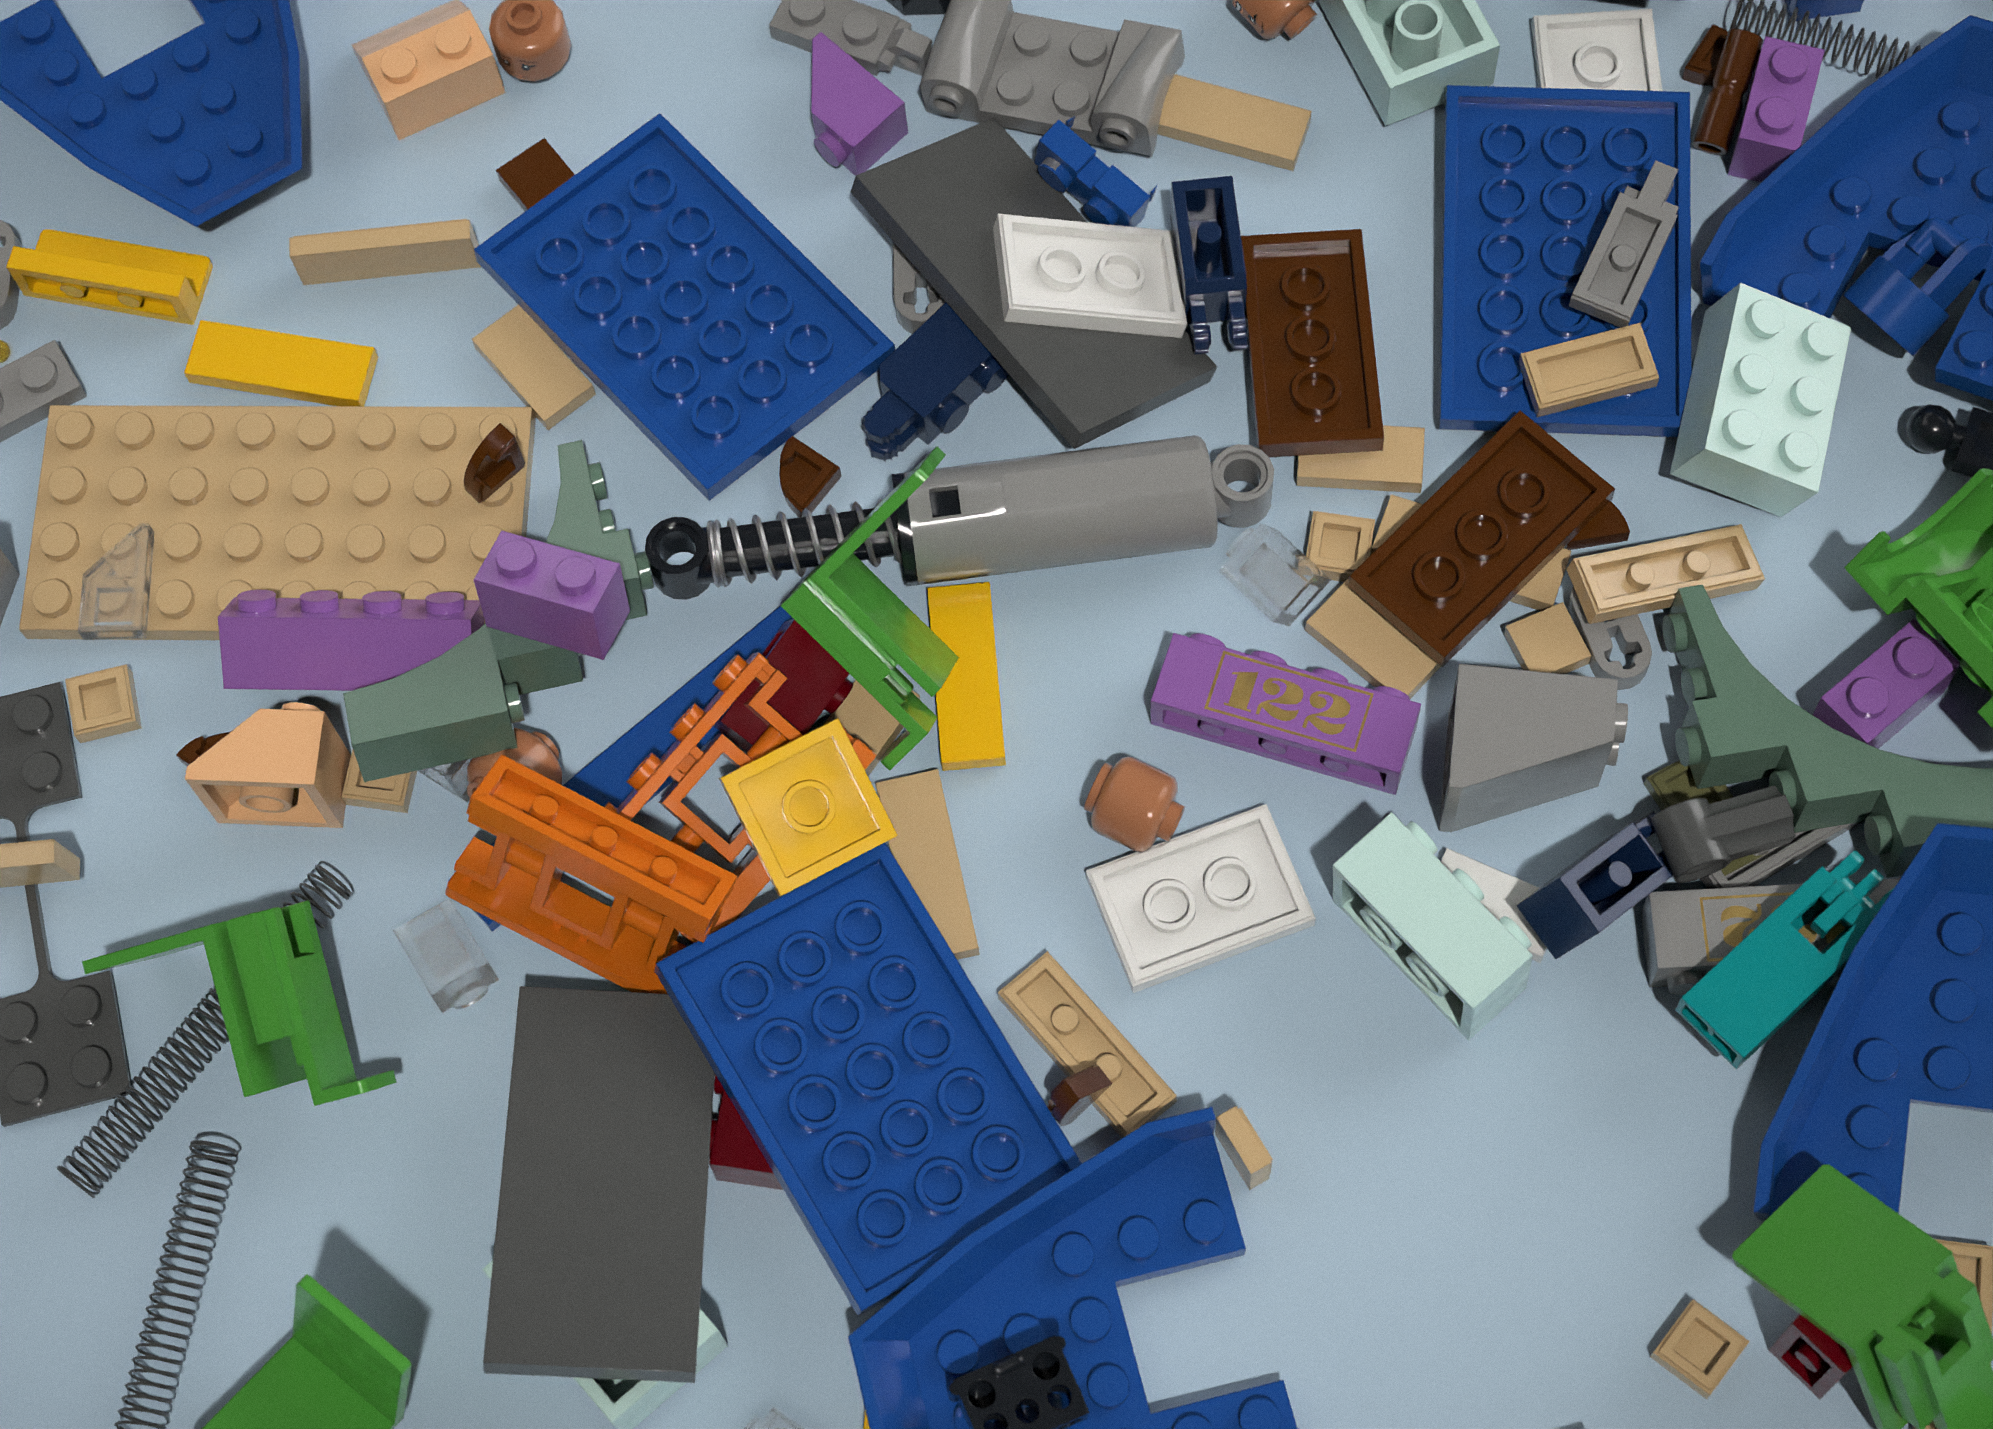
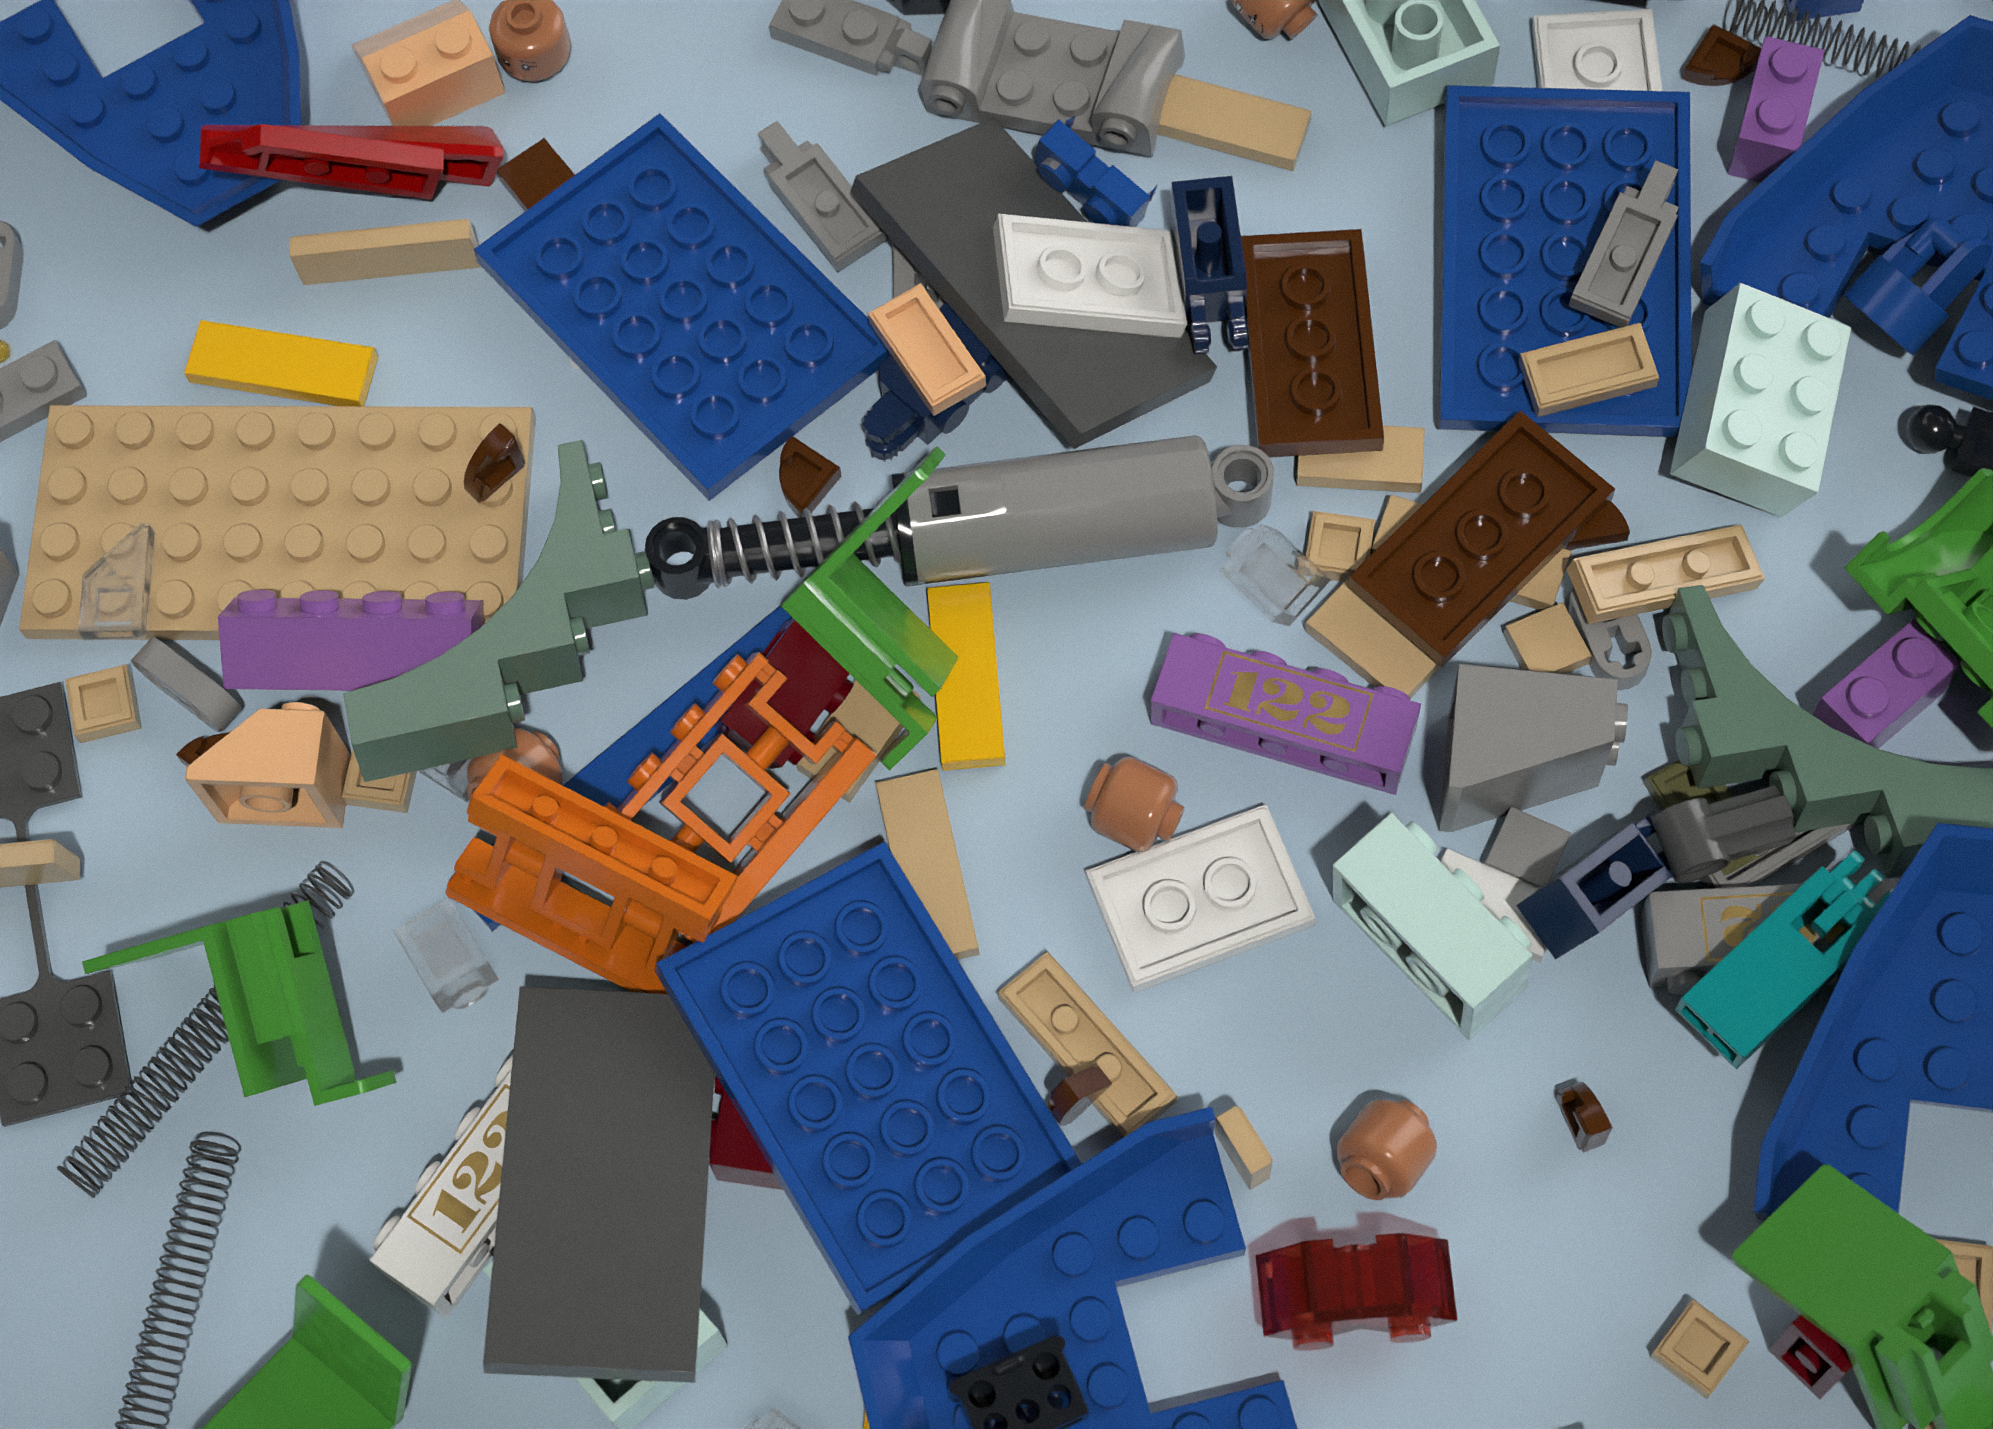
(112, 275): yellow panel -> none
(186, 684): none -> light grey beam
(356, 156): none -> red wedge
(453, 1220): none -> white brick
(533, 367): tan tile -> none
(552, 595): medium lavender brick -> none
(808, 807): yellow plate -> none
(819, 197): none -> light grey hinge
(851, 110): medium lavender slope -> none
(927, 349): none -> light nougat tile
(1385, 1286): none -> clear red brick
(1386, 1149): none -> nougat head
(1527, 848): none -> light grey tile
(1584, 1116): none -> reddish brown tile
(1729, 85): reddish brown piece -> none

